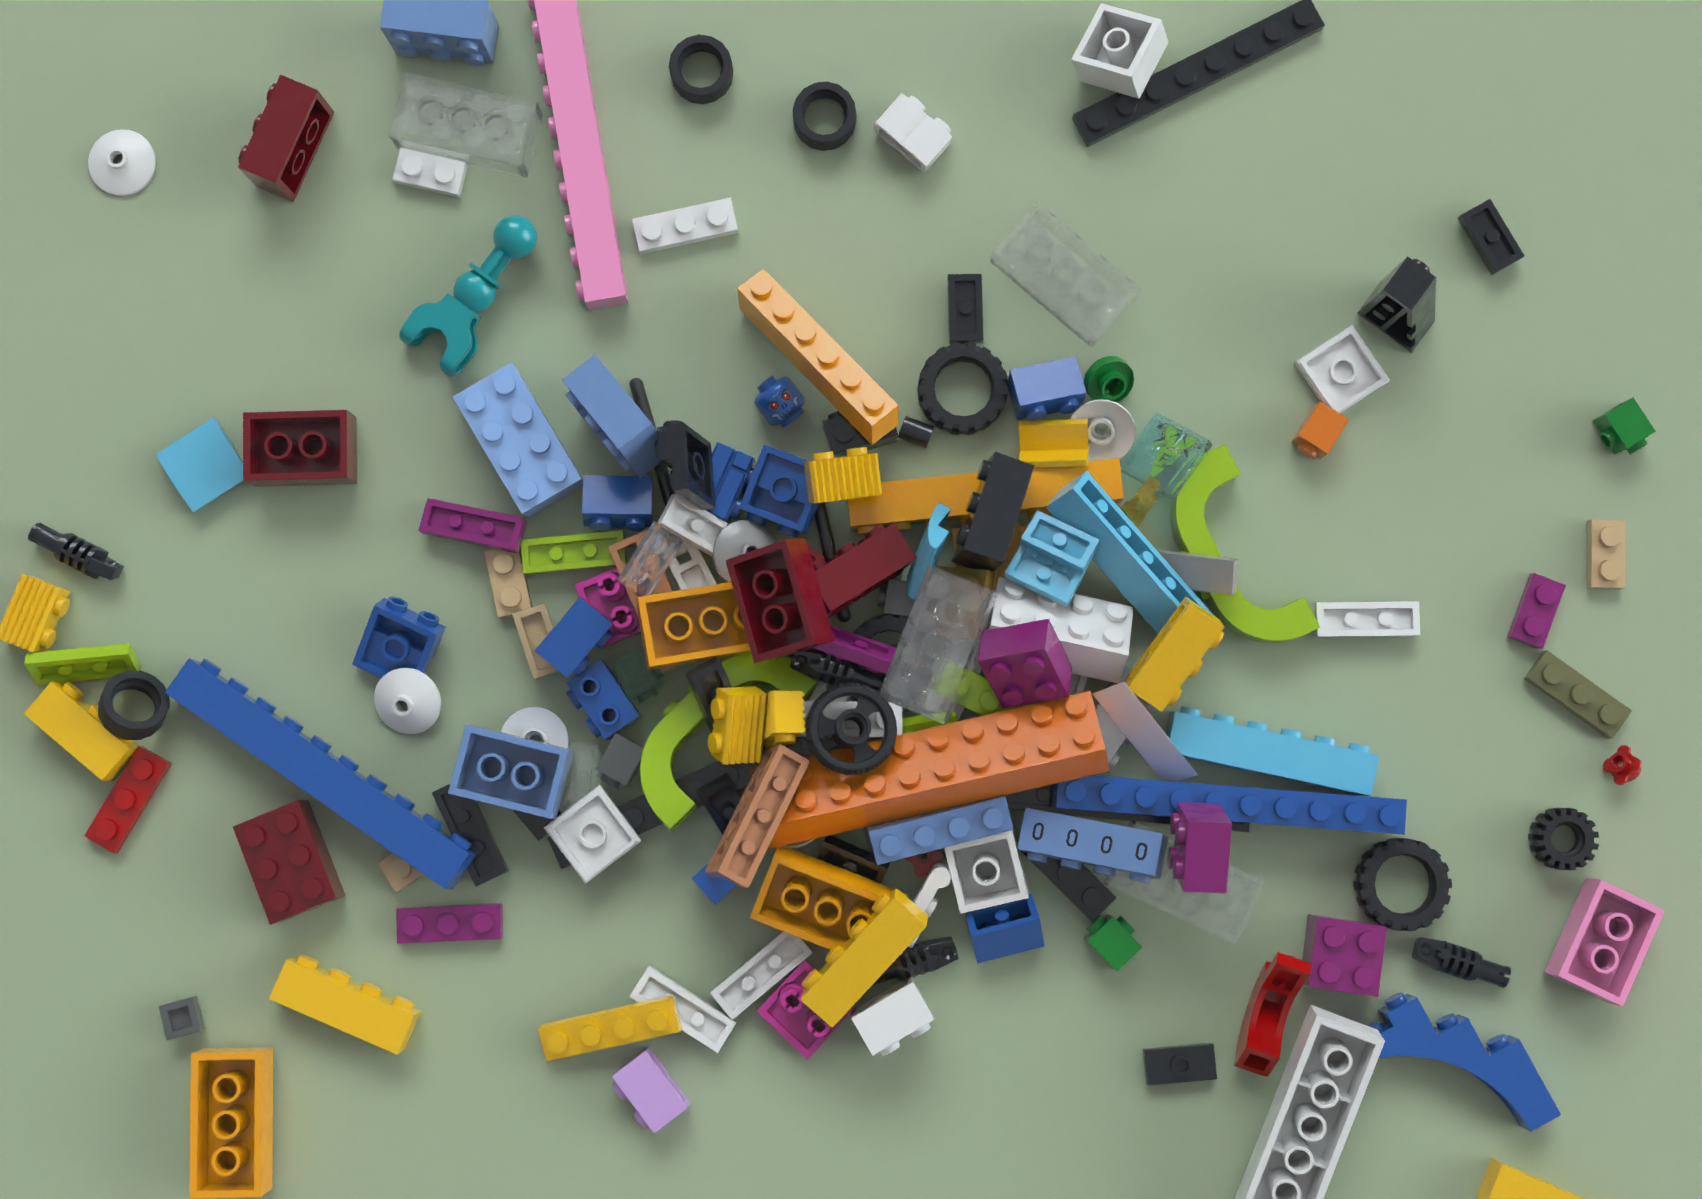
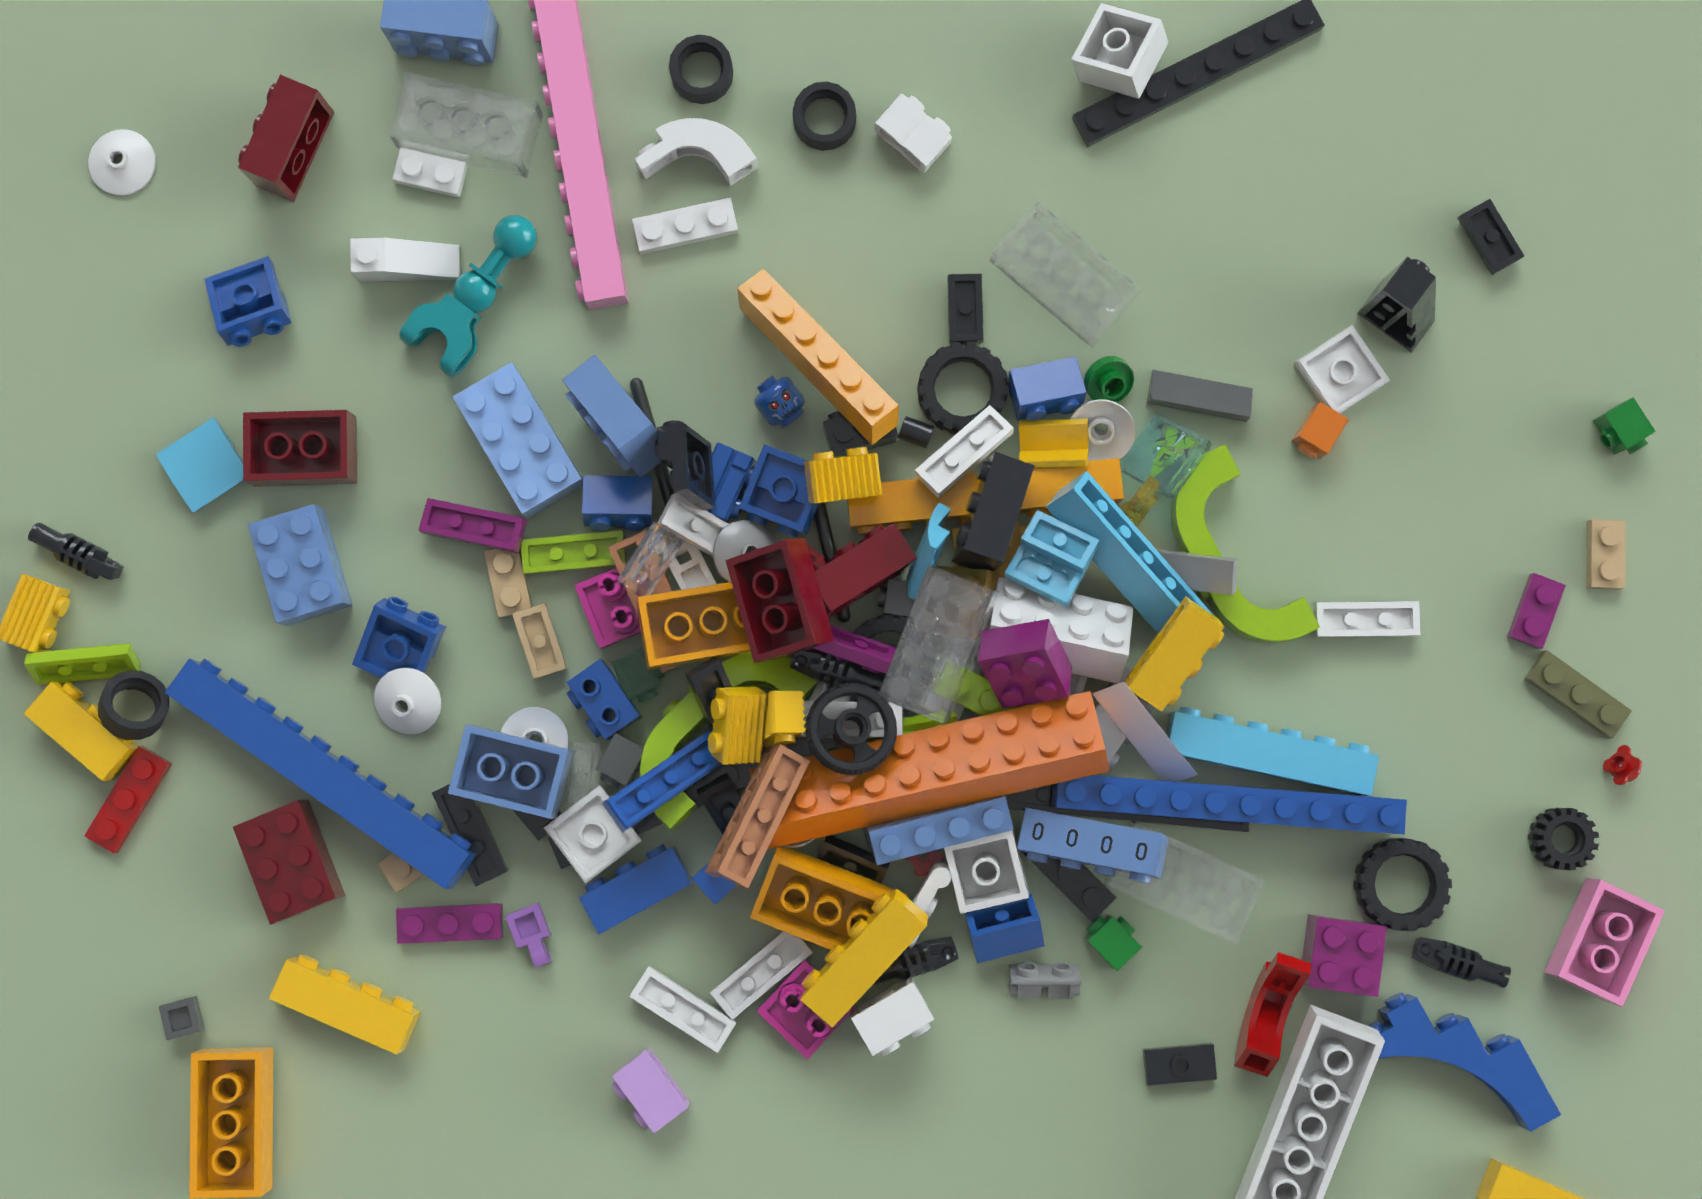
(247, 302): none -> blue plate
(300, 565): none -> medium blue brick
(403, 260): none -> white slope
(528, 929): none -> medium lavender plate
(575, 637): blue brick -> none
(609, 1028): yellow plate -> none
(635, 888): none -> blue brick
(661, 783): none -> blue tile
(700, 139): none -> white arch
(964, 451): none -> white plate
(1060, 978): none -> light grey hinge
(1200, 395): none -> dark grey slope
(1200, 847): magenta brick -> none

